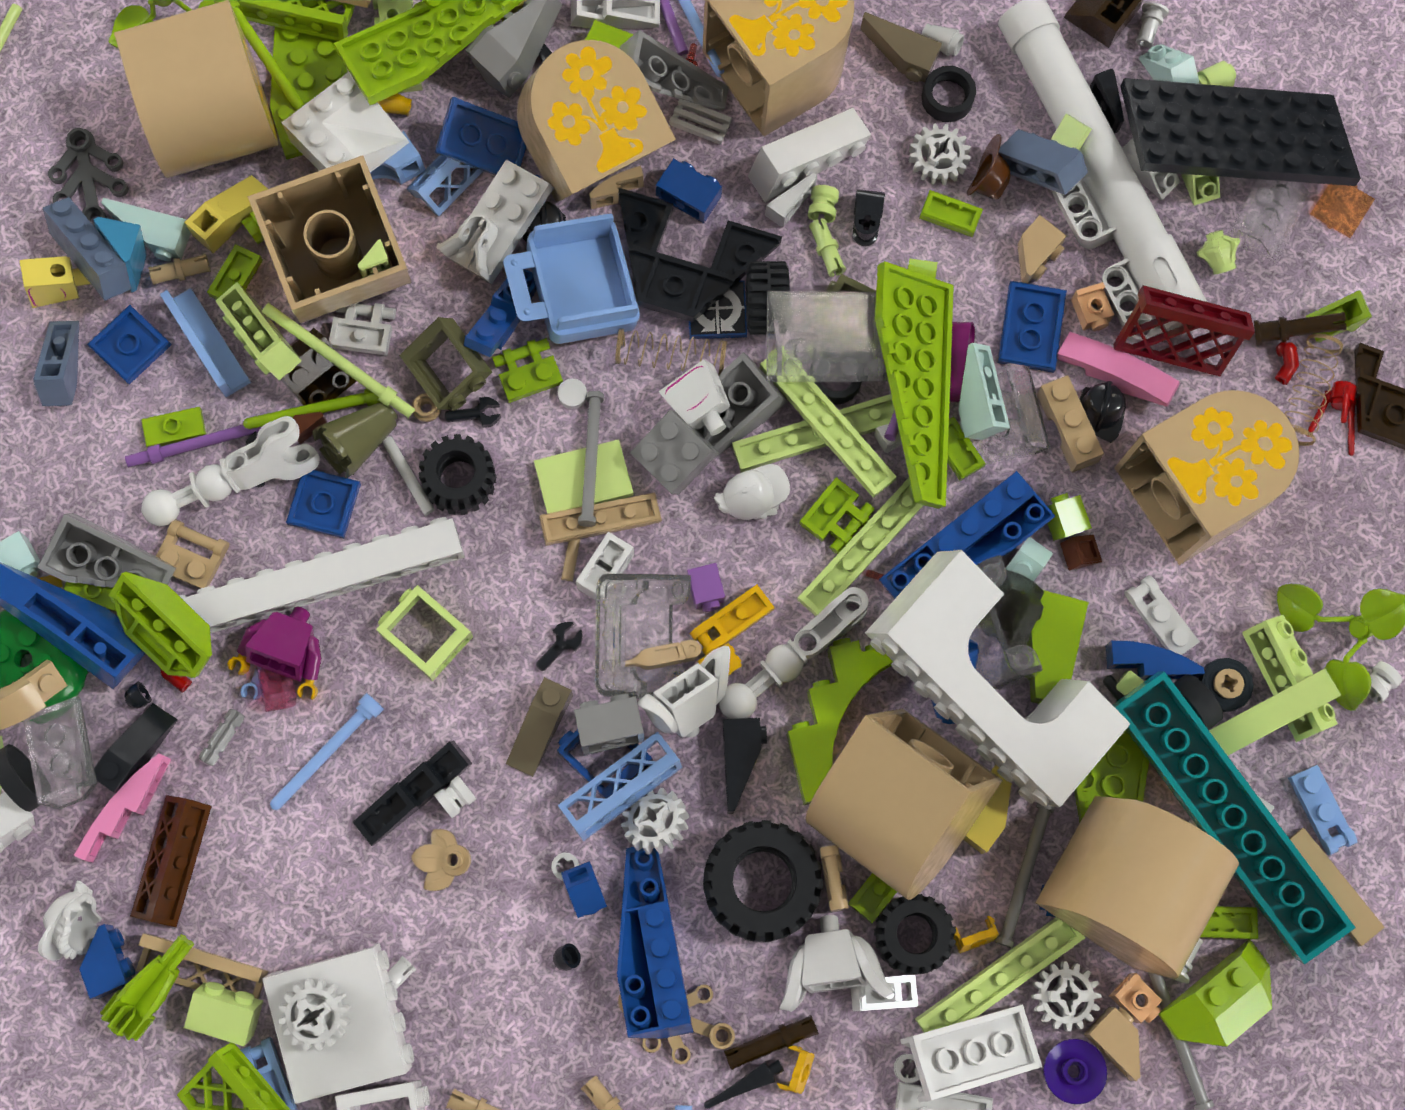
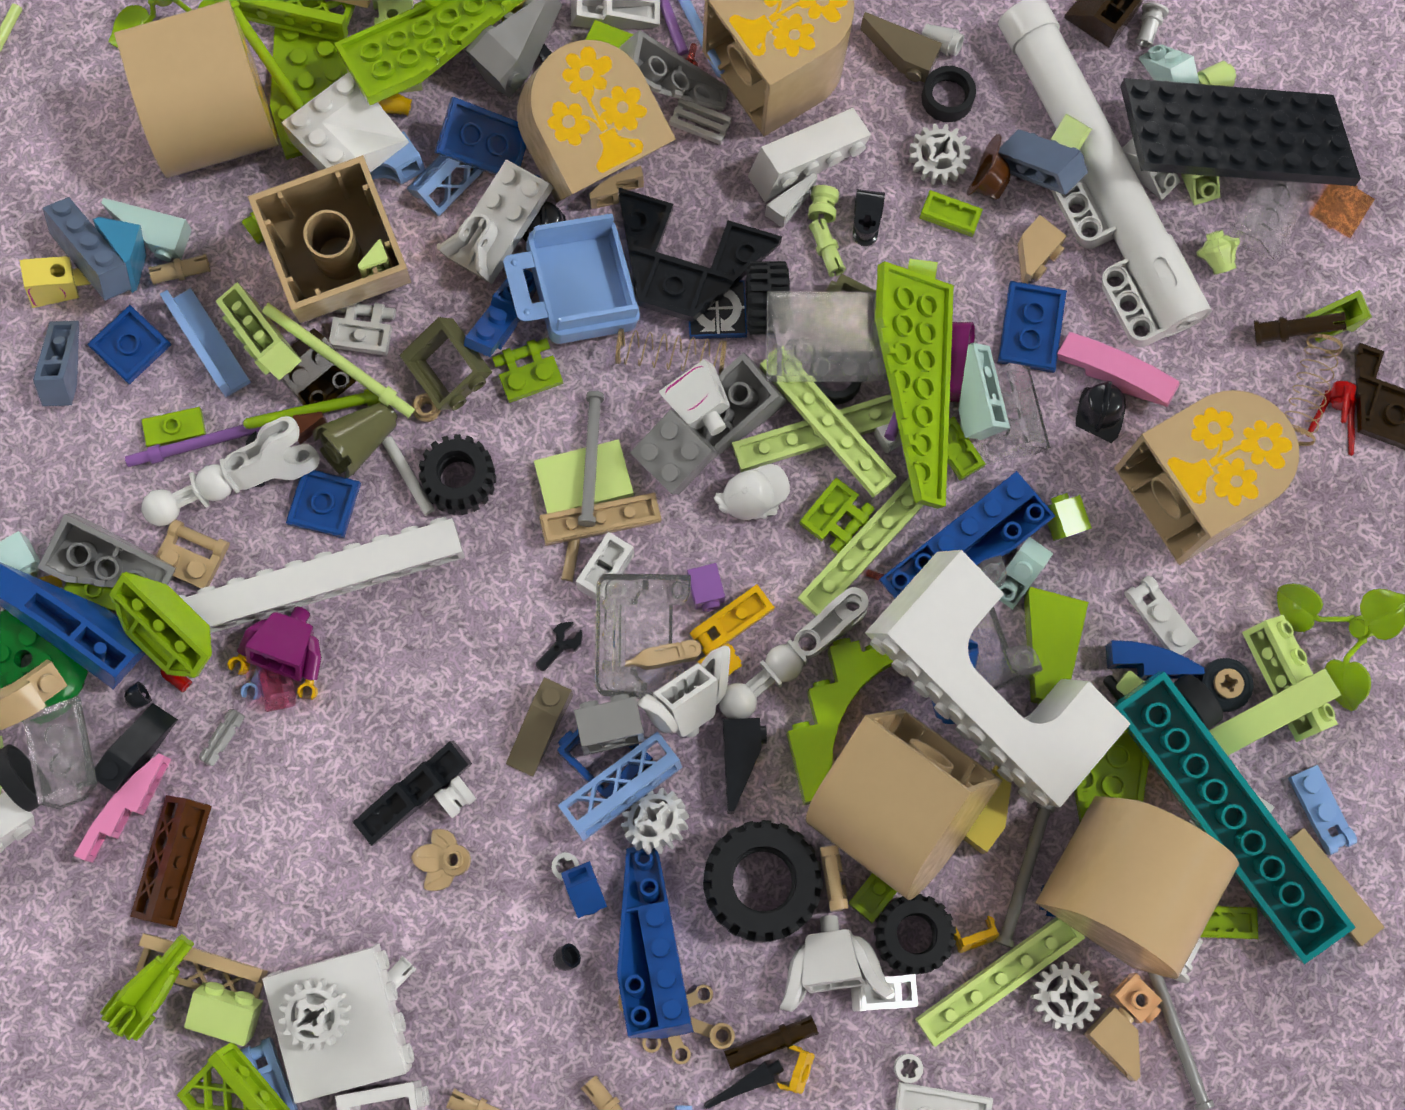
(64, 933): white hair -> none
(86, 173): dark grey plant -> none
(104, 964): blue slope -> none
(222, 215): light yellow slope -> none
(238, 267): lime plate -> none
(366, 710): light blue piece -> none
(445, 653): yellowish green window -> none
(476, 413): black bar -> none
(572, 393): white tile -> none
(689, 190): blue brick -> none
(973, 1053): white plate -> none
(1018, 608): clear smoke brick -> none
(1076, 433): tan arch -> none
(1081, 552): copper slope -> none
(1086, 314): light nougat brick -> none
(1091, 1074): dark purple dish -> none
(1107, 95): black slope -> none
(1193, 315): dark red fence -> none
(1223, 1000): lime wedge -> none
(1290, 359): red arm -> none
(1383, 679): white wheel -> none

